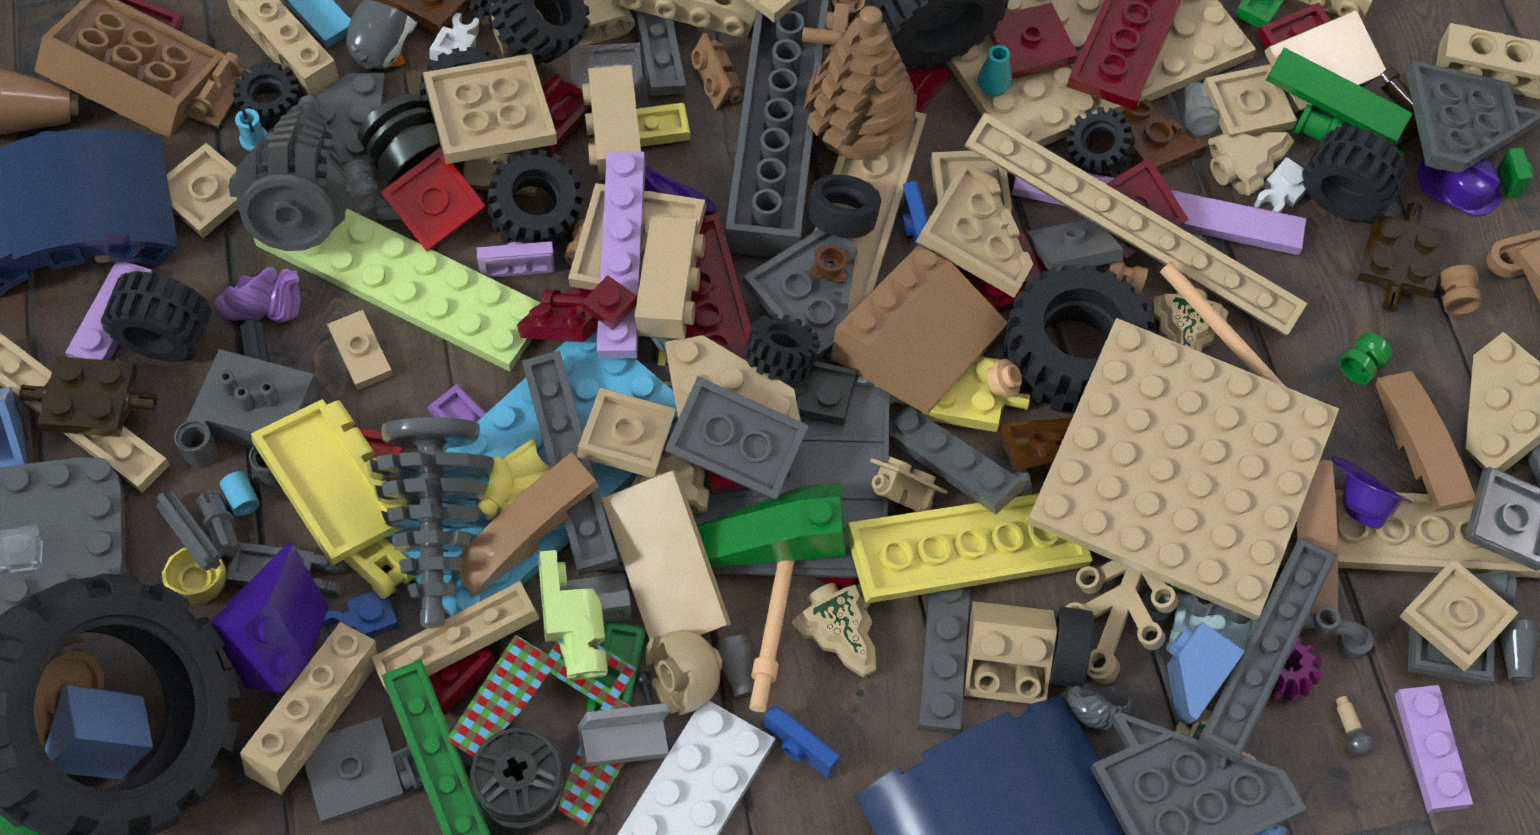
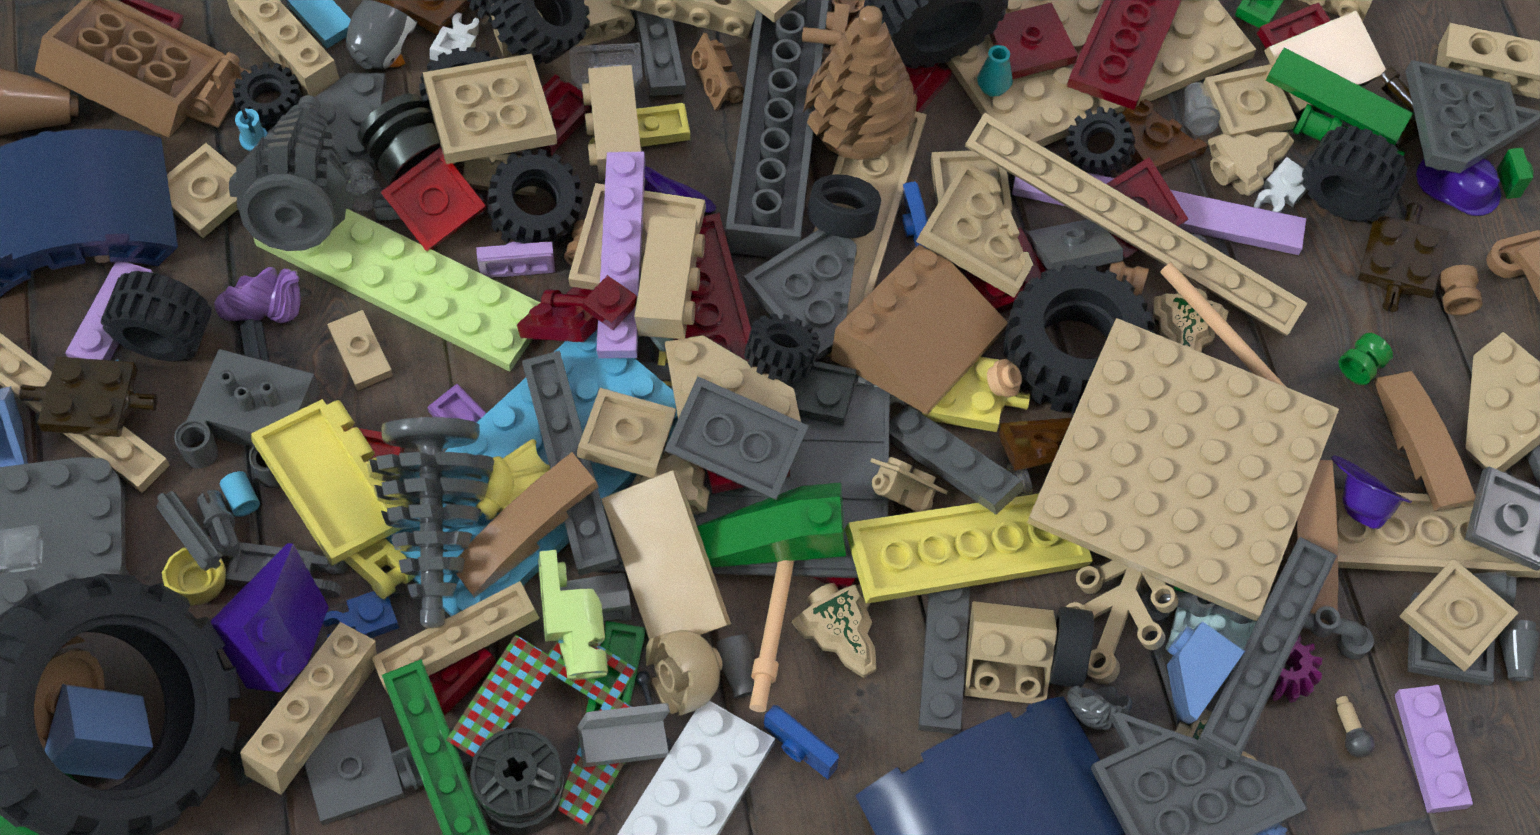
(834, 255): reddish brown plate -> none

